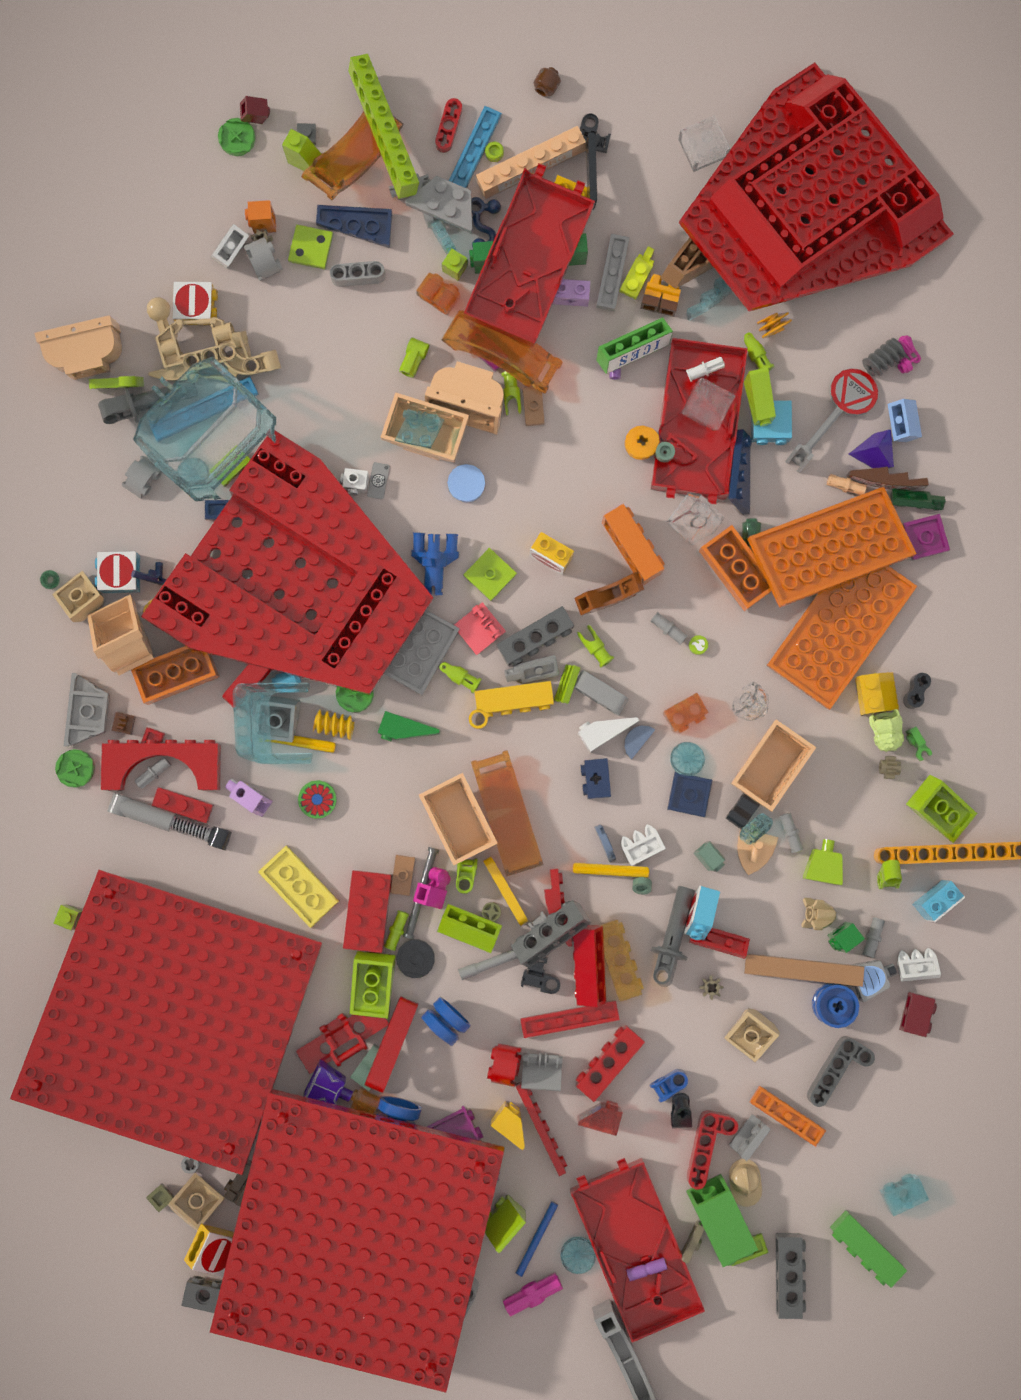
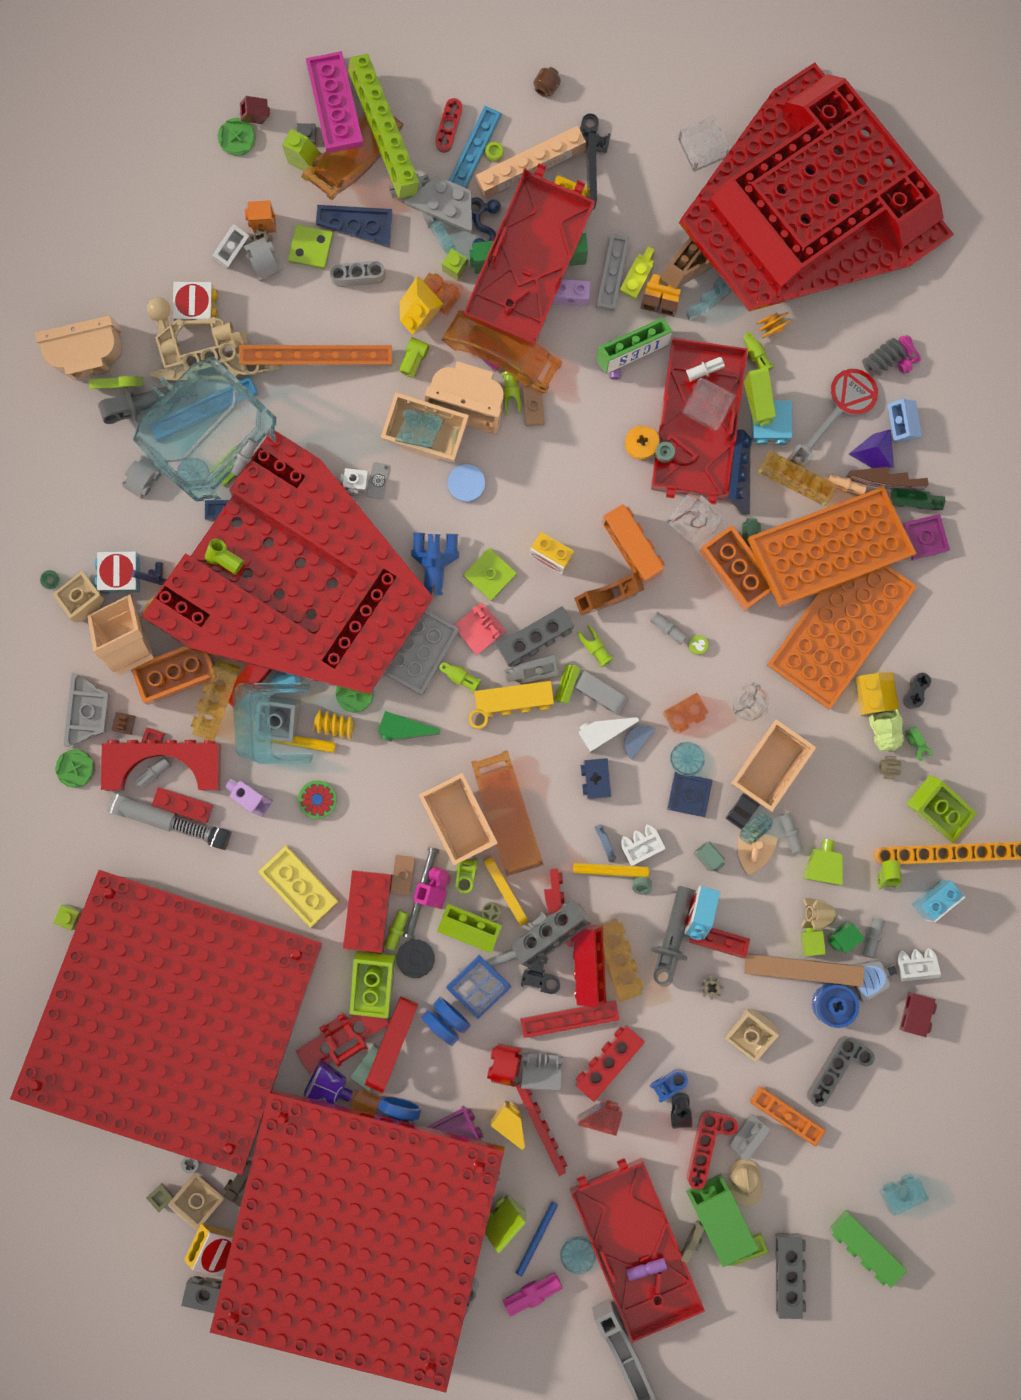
(209, 727): none -> clear yellow brick
(218, 554): none -> lime piece
(243, 456): none -> light grey pin
(315, 354): none -> orange plate
(334, 102): none -> dark pink plate
(418, 306): none -> yellow slope
(478, 986): none -> clear piece
(797, 478): none -> clear yellow brick
(812, 942): none -> lime brick

